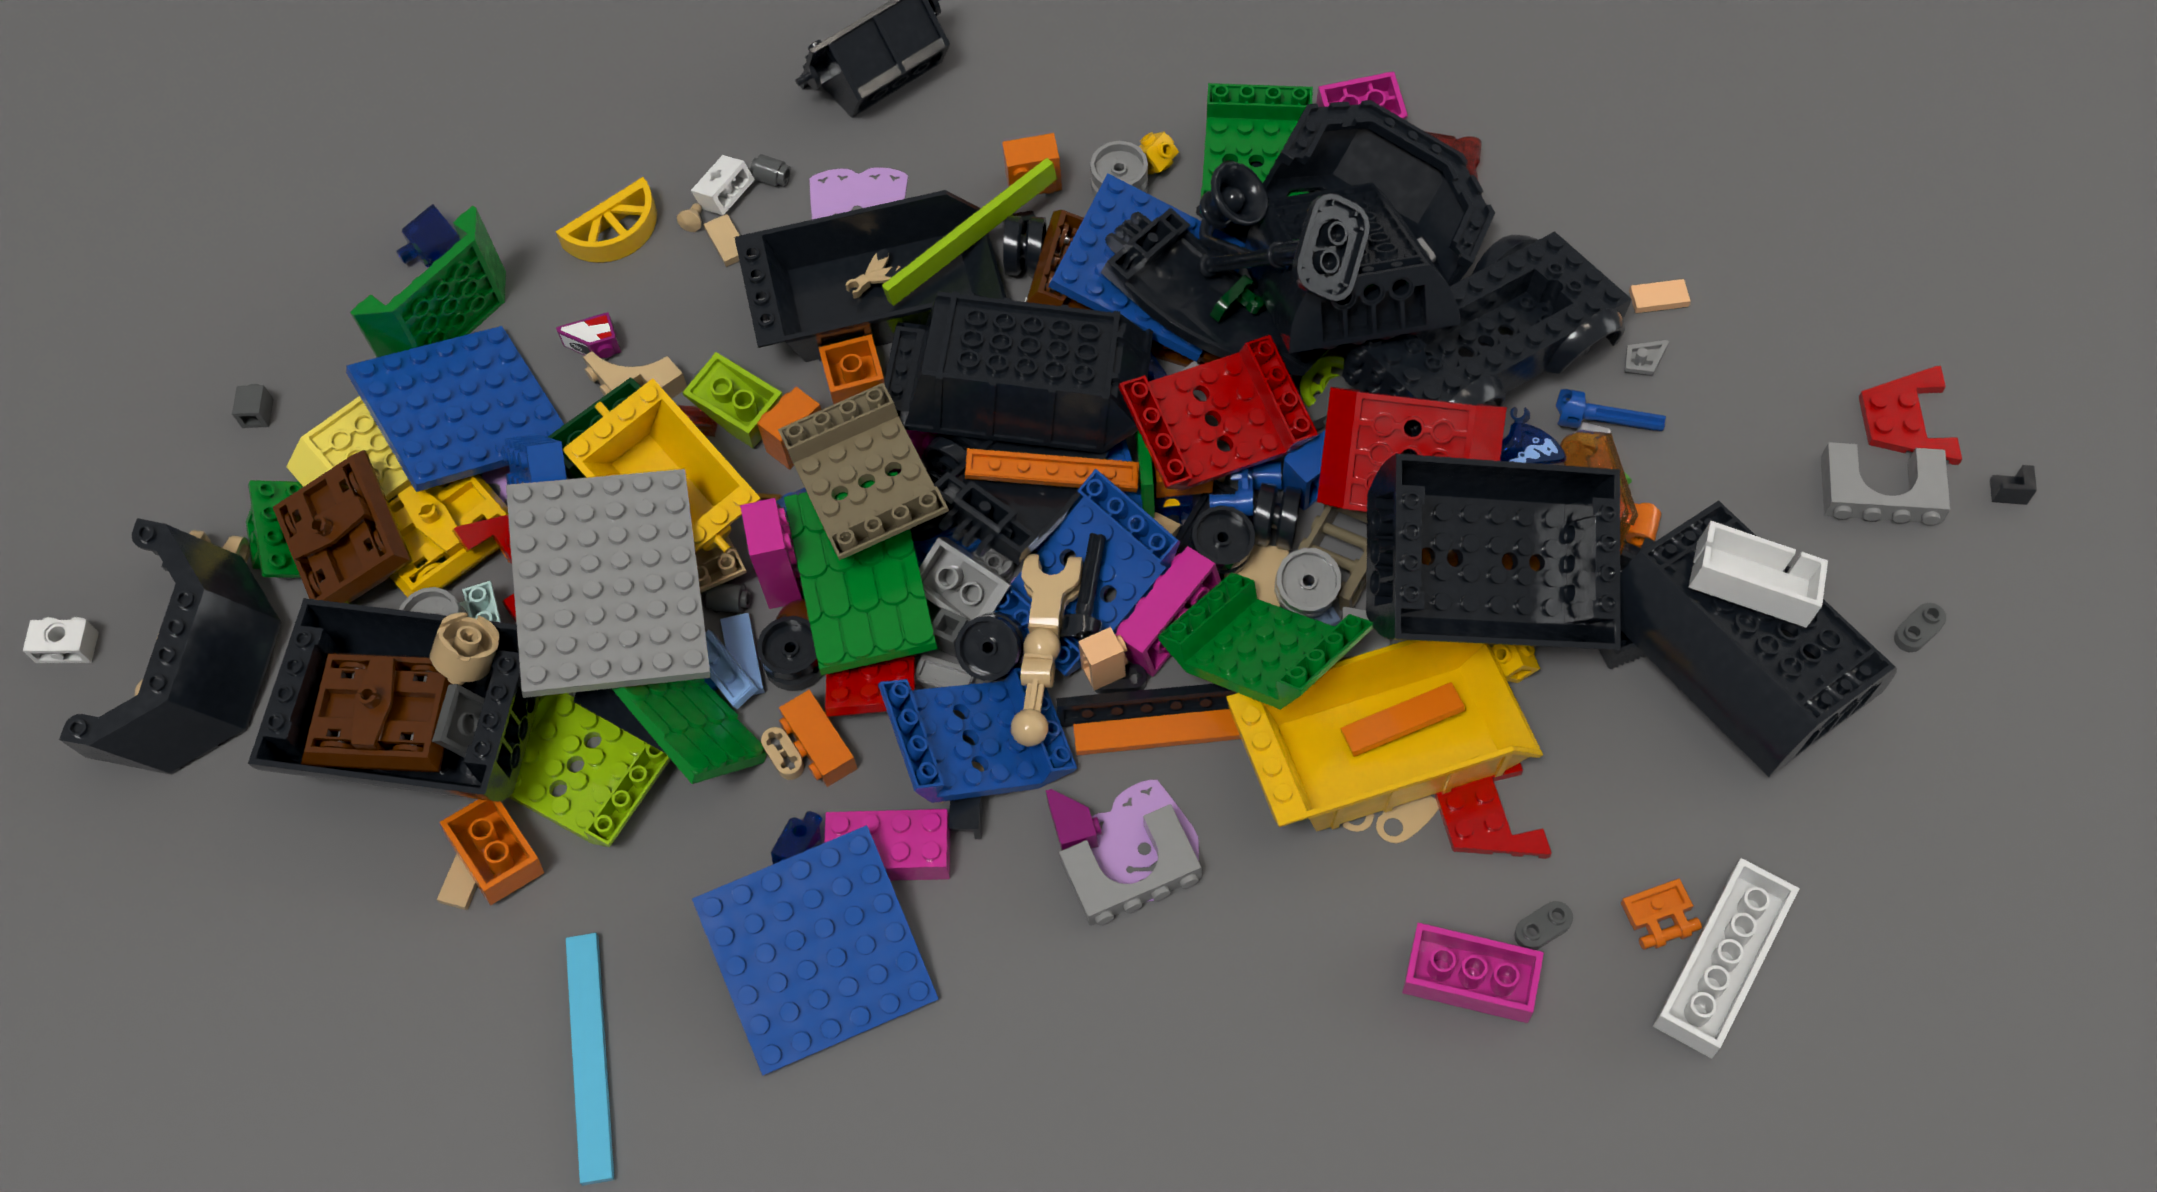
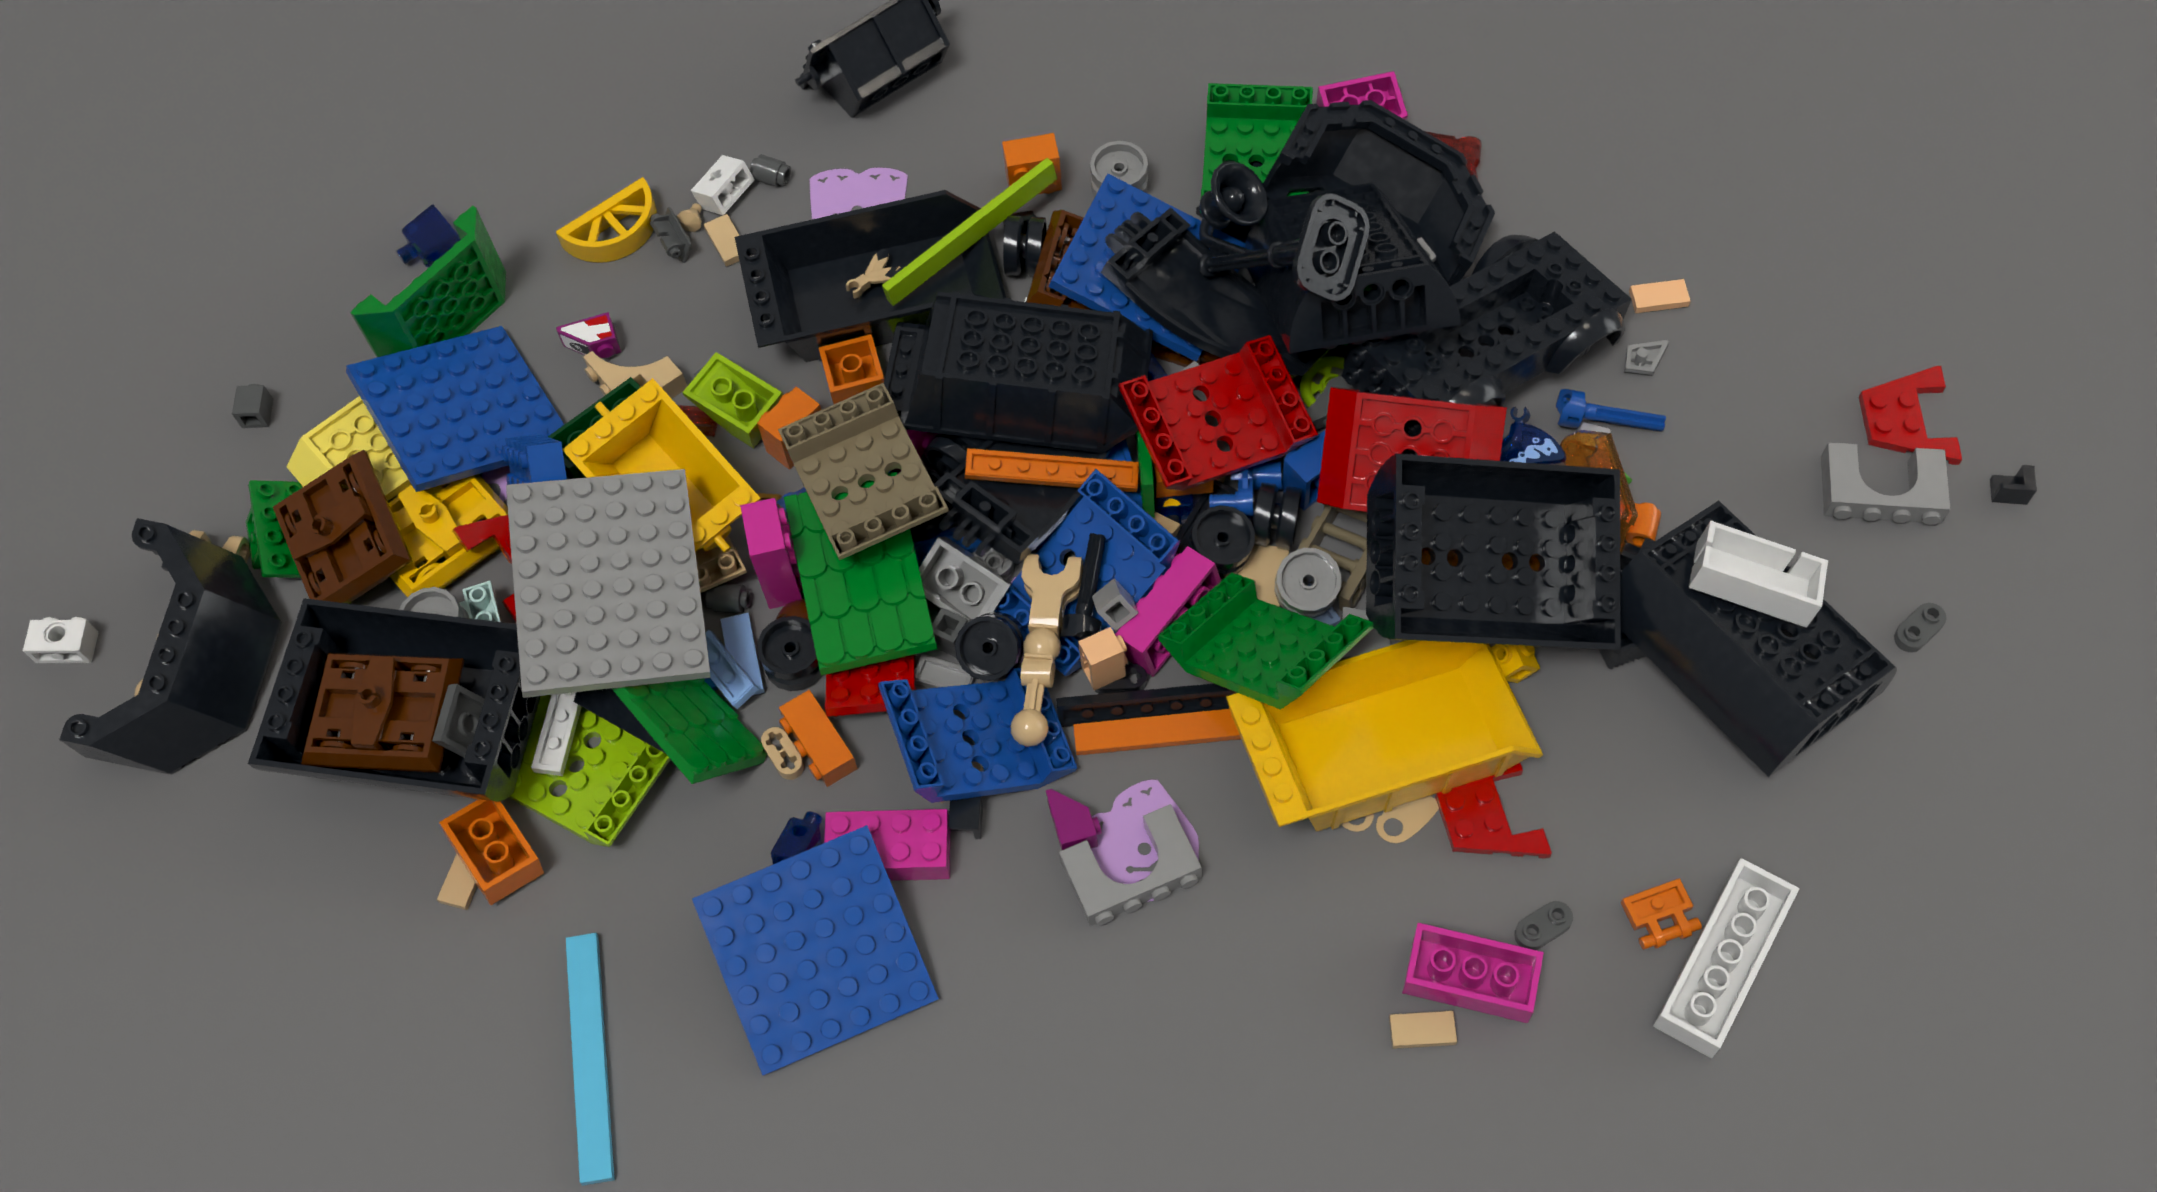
(464, 648): tan brick -> none
(556, 735): none -> white plate
(672, 234): none -> dark grey hinge
(1114, 604): none -> light grey brick
(1159, 151): yellow brick -> none
(1237, 293): dark green piece -> none
(1402, 719): orange tile -> none
(1422, 1029): none -> tan tile

